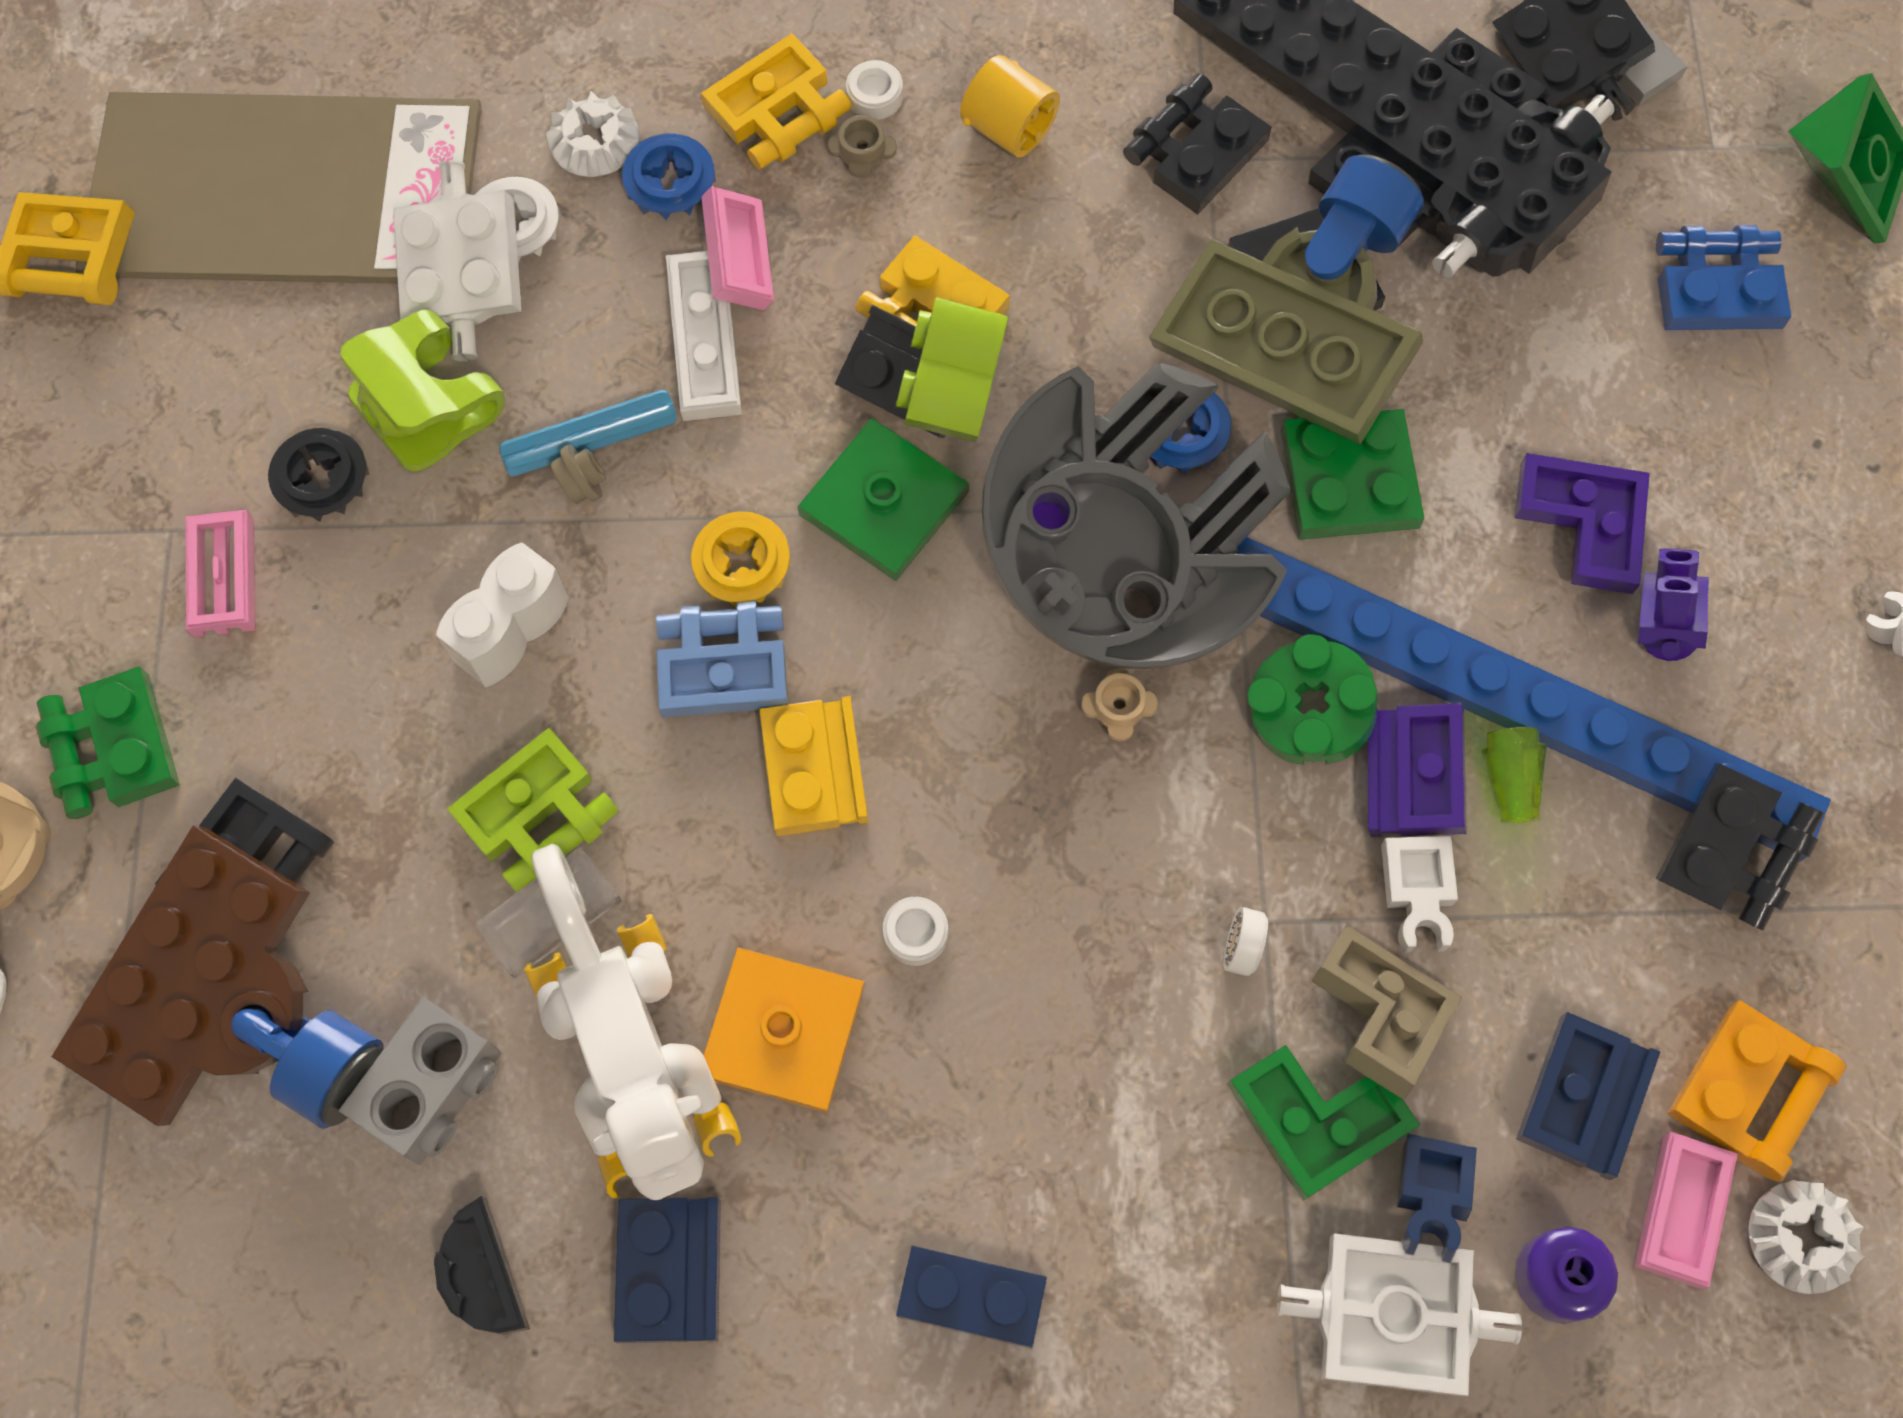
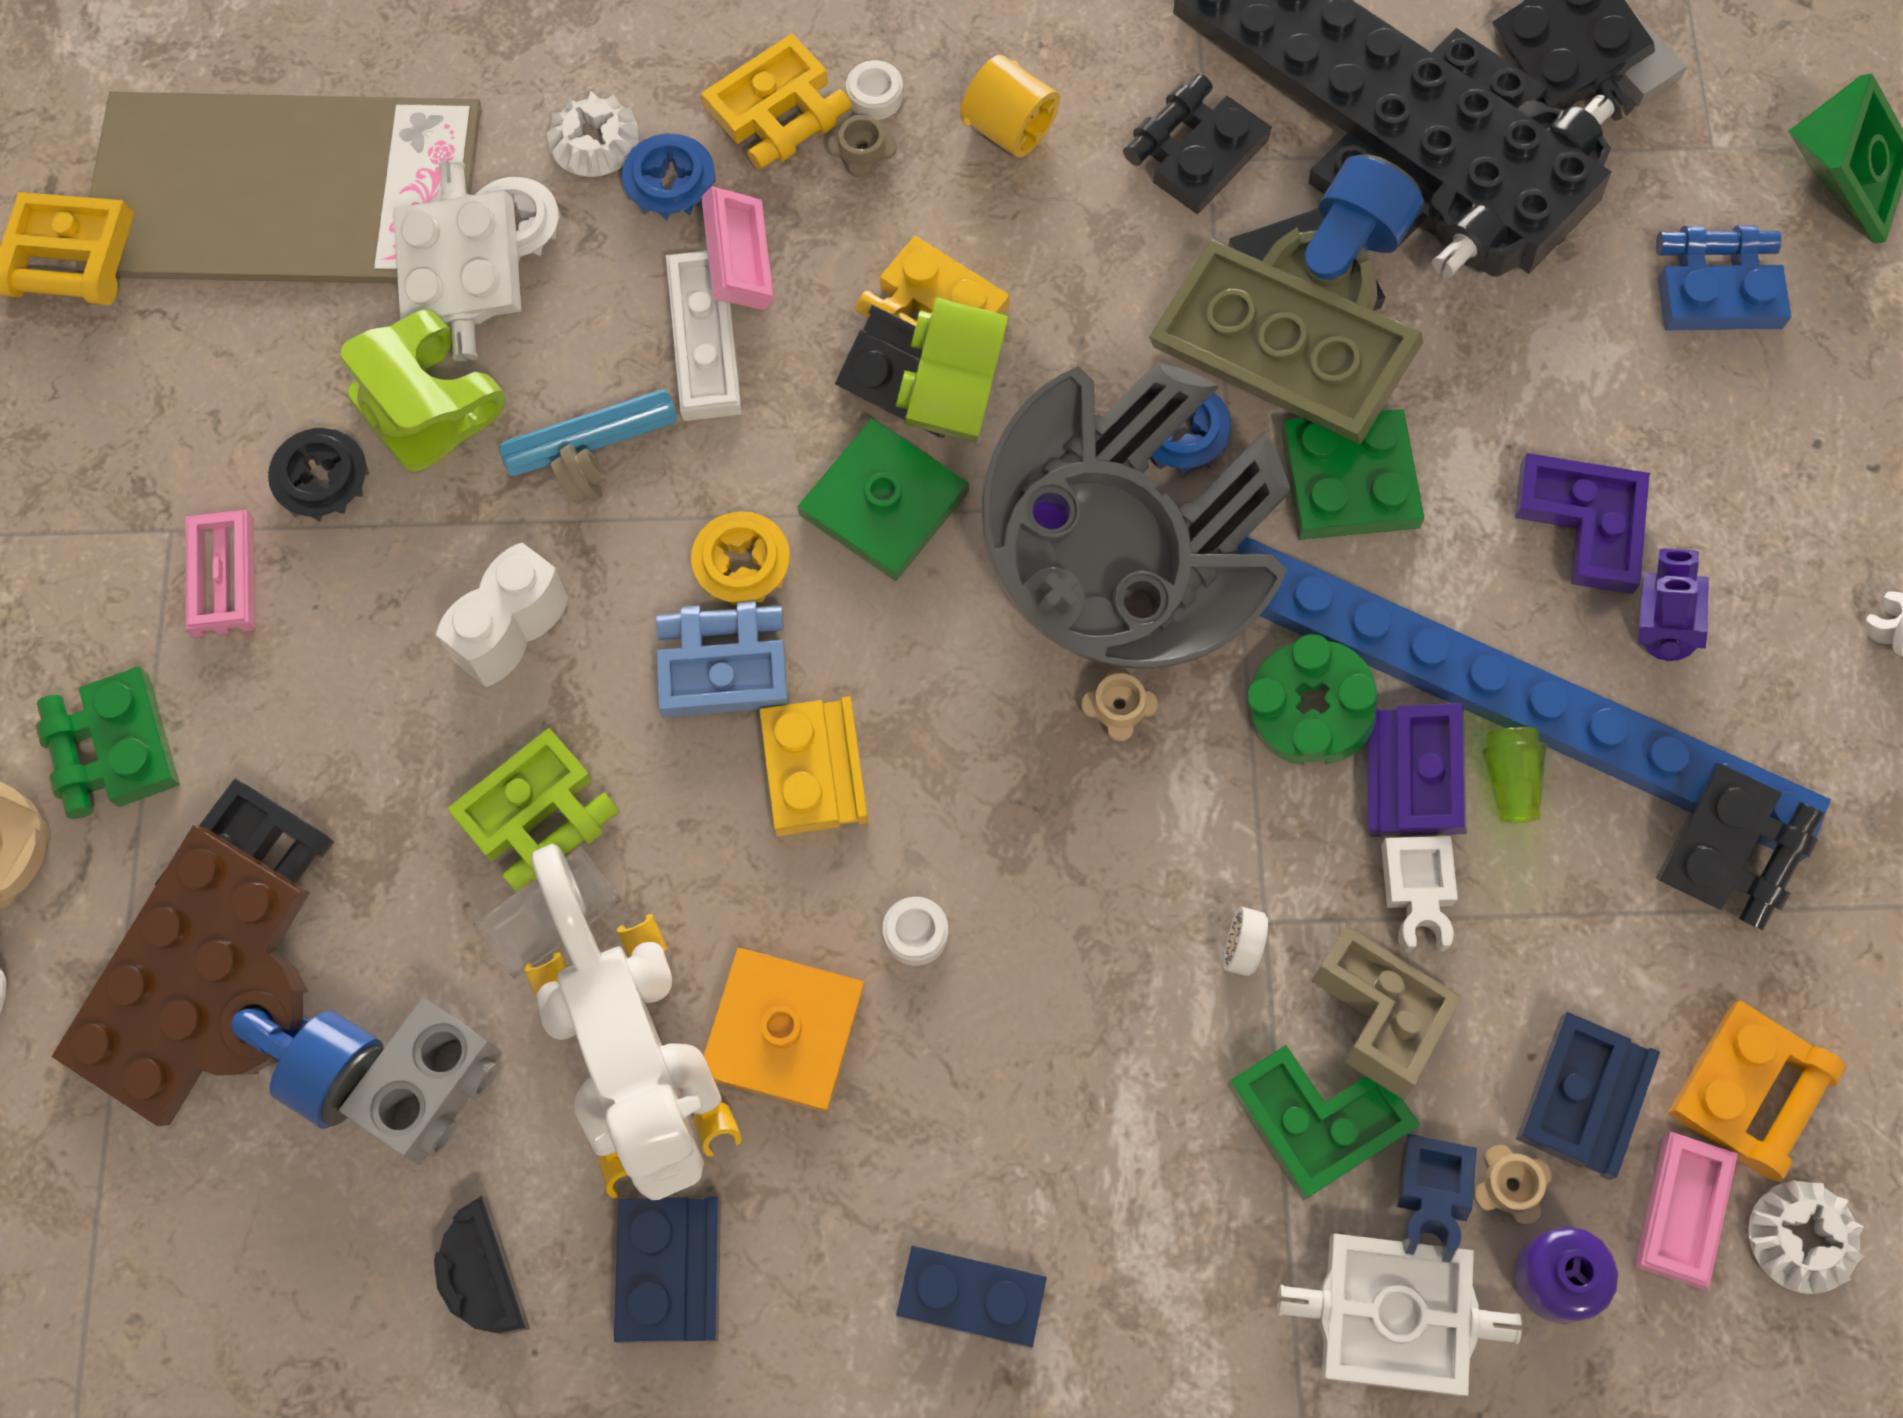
(1528, 1172): none -> tan plate

